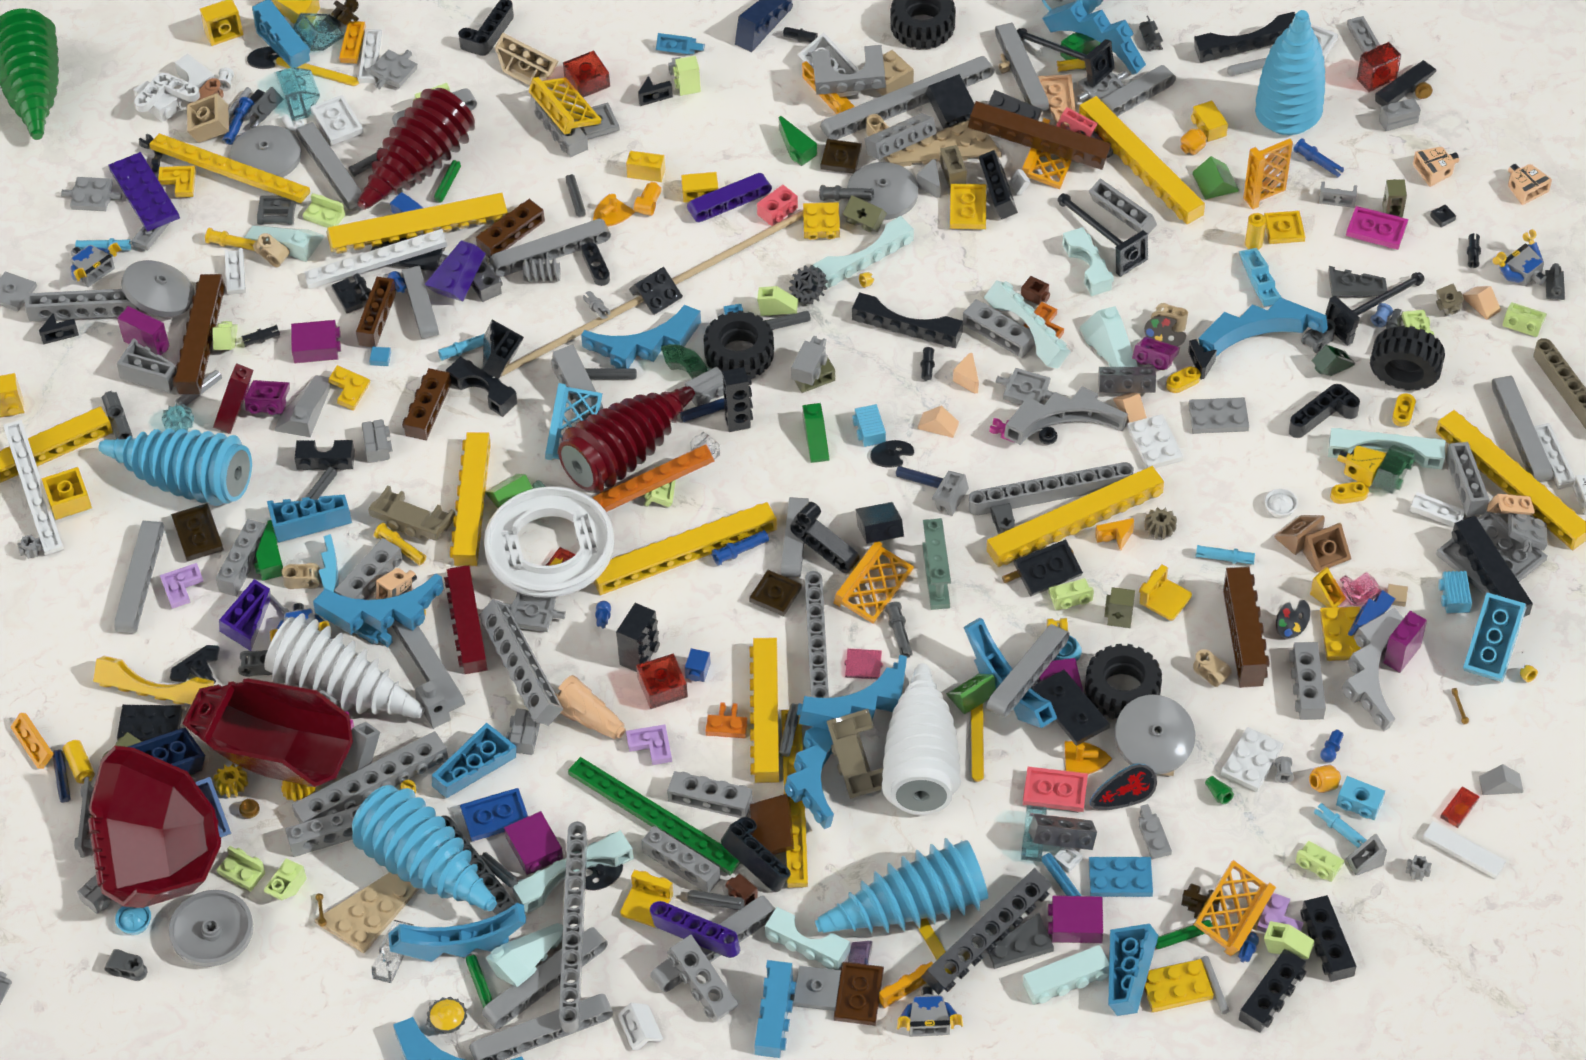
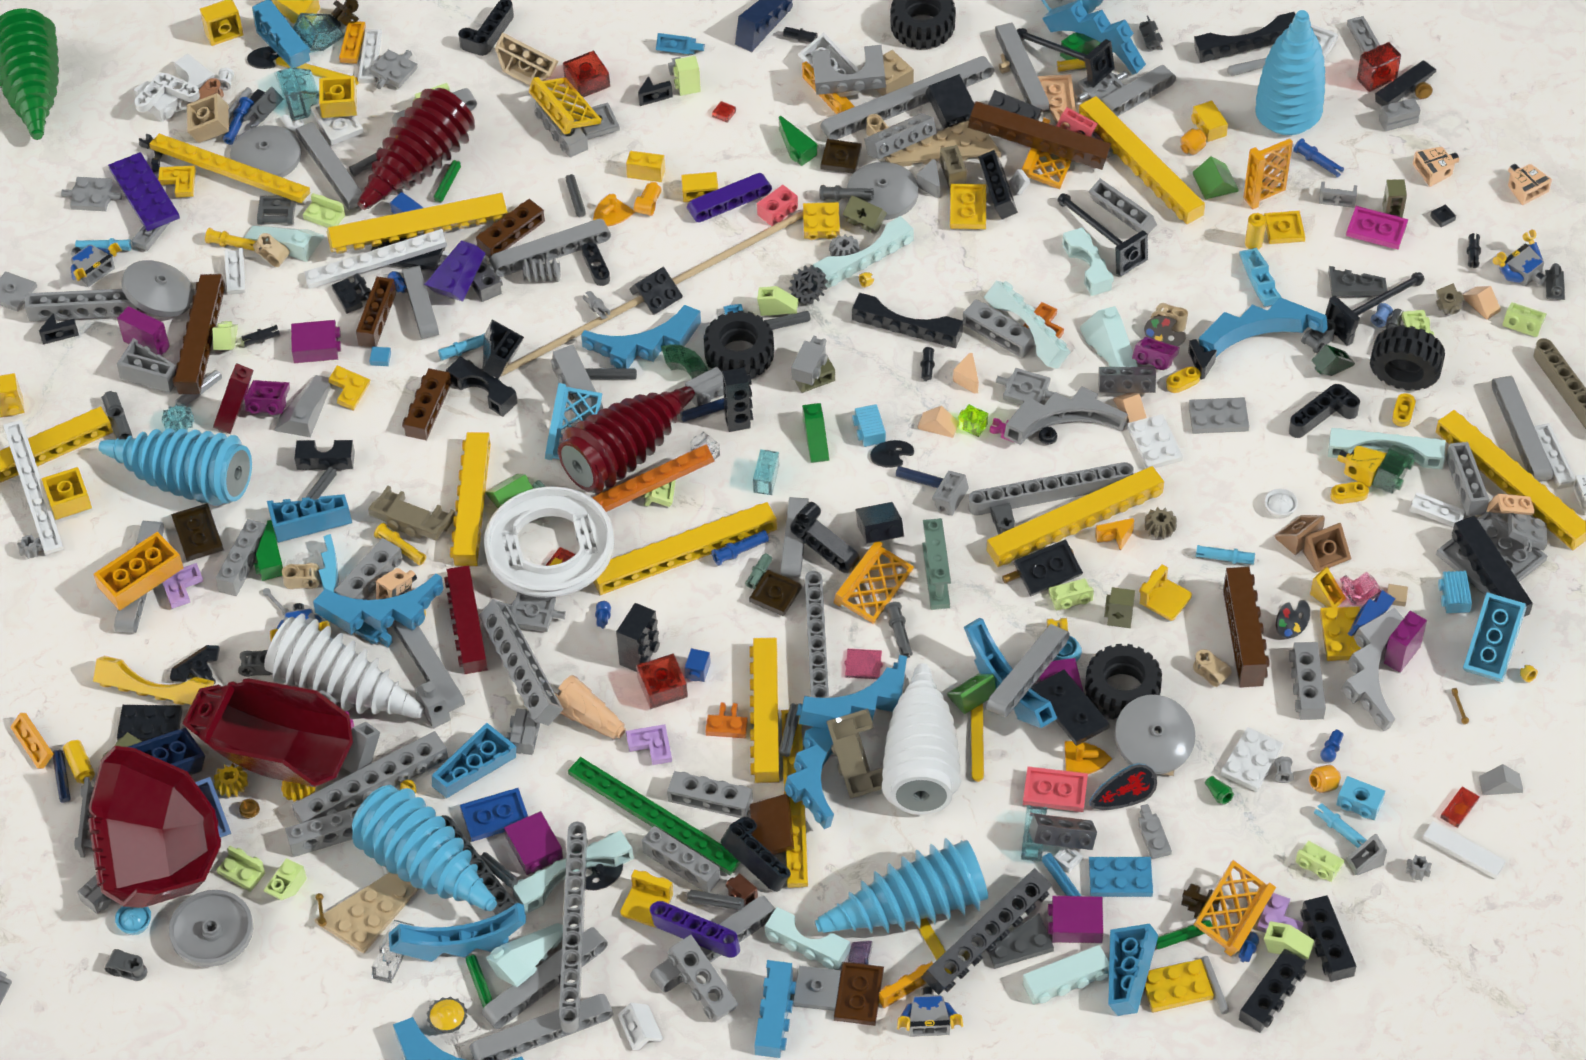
(138, 571): none -> light orange brick
(246, 615): dark purple wedge -> none
(338, 96): none -> yellow brick
(375, 440): light grey brick -> none
(724, 111): none -> clear red plate
(758, 571): none -> sand green axle
(766, 472): none -> clear light blue brick
(843, 246): none -> light grey gear
(973, 420): none -> clear neon green brick
(1035, 290): copper brick -> none

